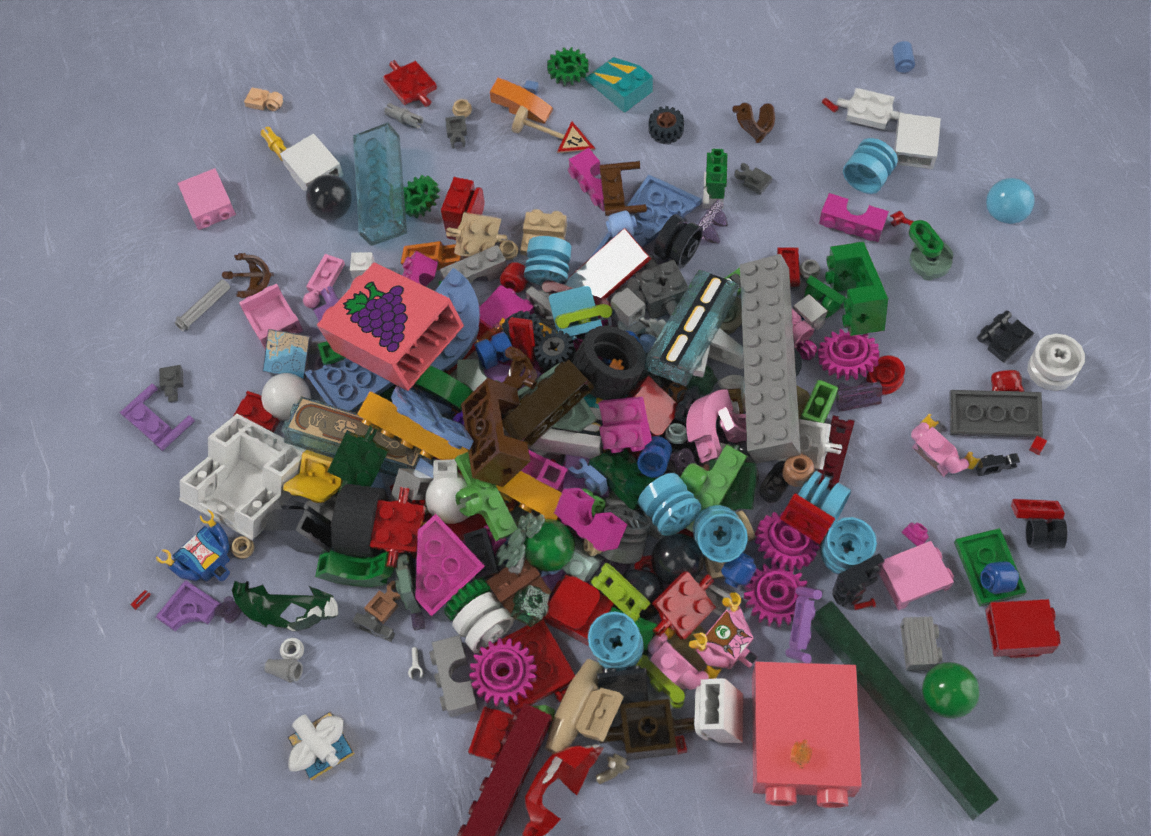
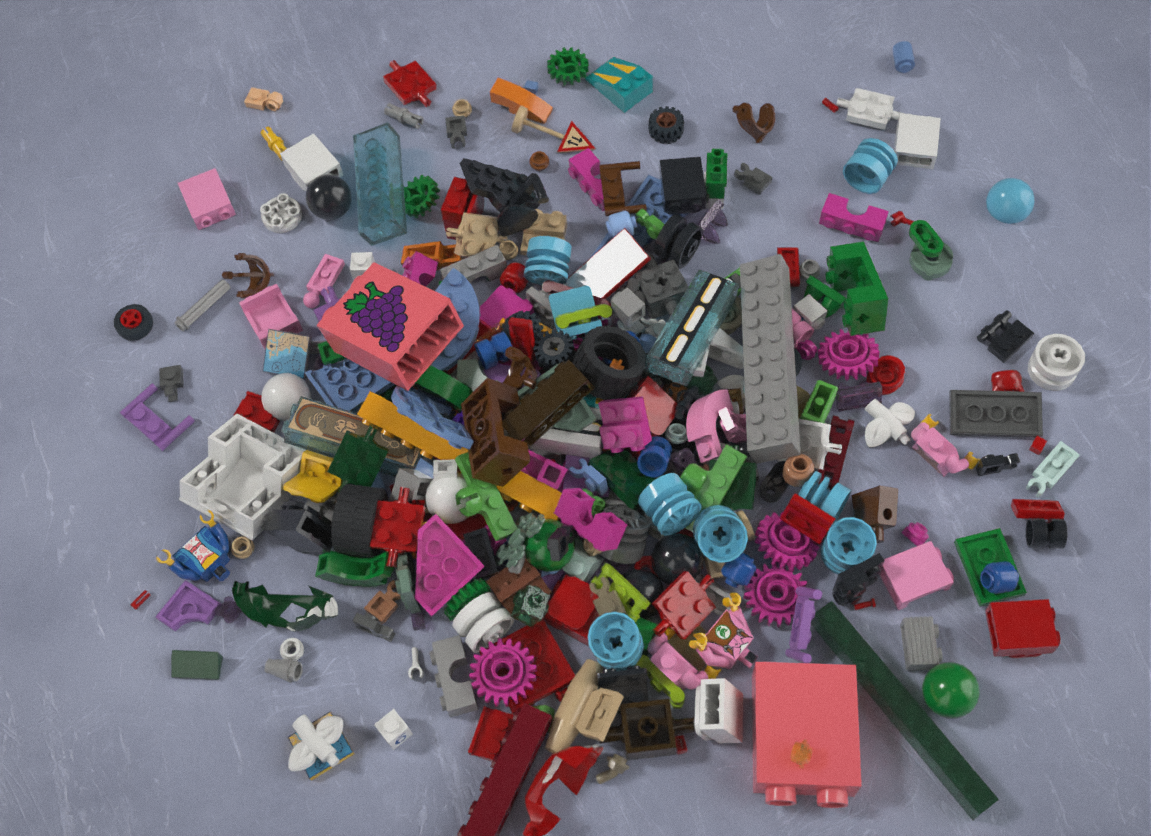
(135, 315): none -> black wheel
(196, 664): none -> dark green slope
(281, 214): none -> white tile
(393, 729): none -> white brick
(508, 192): none -> black plate
(539, 161): none -> dark orange plate
(558, 542): none -> black plate
(607, 600): none -> dark tan plate
(652, 223): none -> bright green plate
(682, 185): none -> black brick
(877, 508): none -> reddish brown torso
(888, 423): none -> white plant
(1053, 467): none -> light aqua plate

